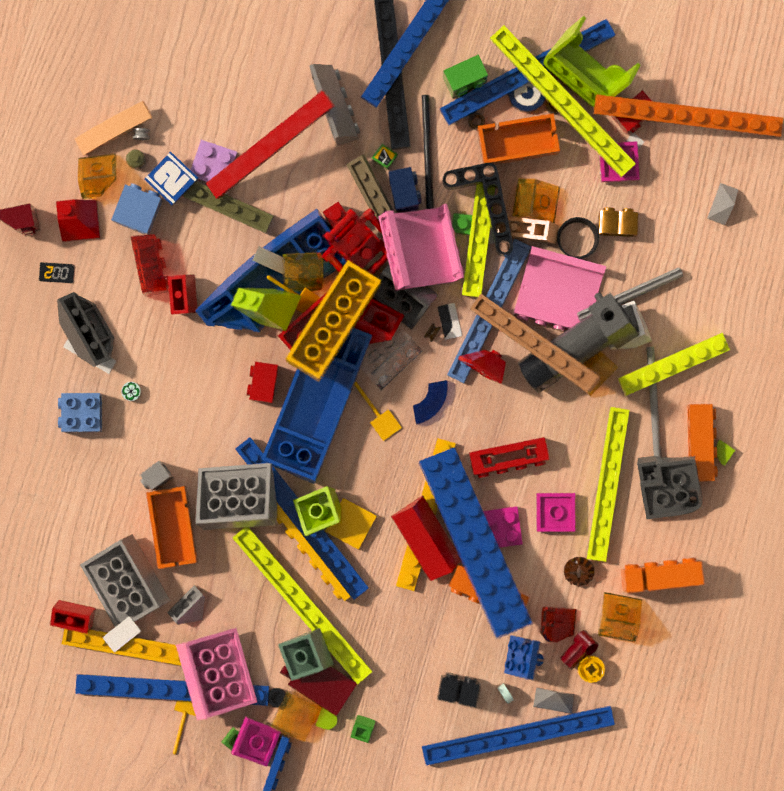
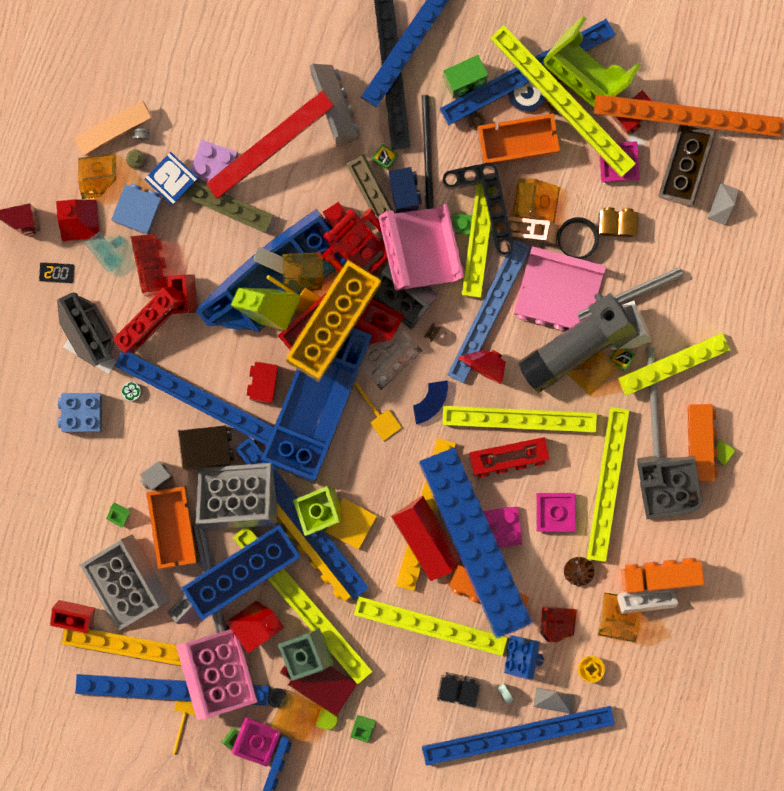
(105, 251): none -> clear light blue plate
(118, 515): none -> bright green plate
(121, 634): white sticker -> none
(149, 320): none -> red brick
(194, 397): none -> blue plate
(205, 447): none -> dark brown slope
(206, 564): none -> light grey axle
(240, 572): none -> blue brick
(254, 625): none -> red slope
(430, 626): none -> neon yellow plate
(449, 321): sticker -> none
(519, 419): none -> neon yellow plate
(535, 343): medium nougat plate -> none
(583, 646): dark red piece -> none
(622, 358): none -> slope
(647, 600): none -> white plate
(686, 165): none -> dark brown slope

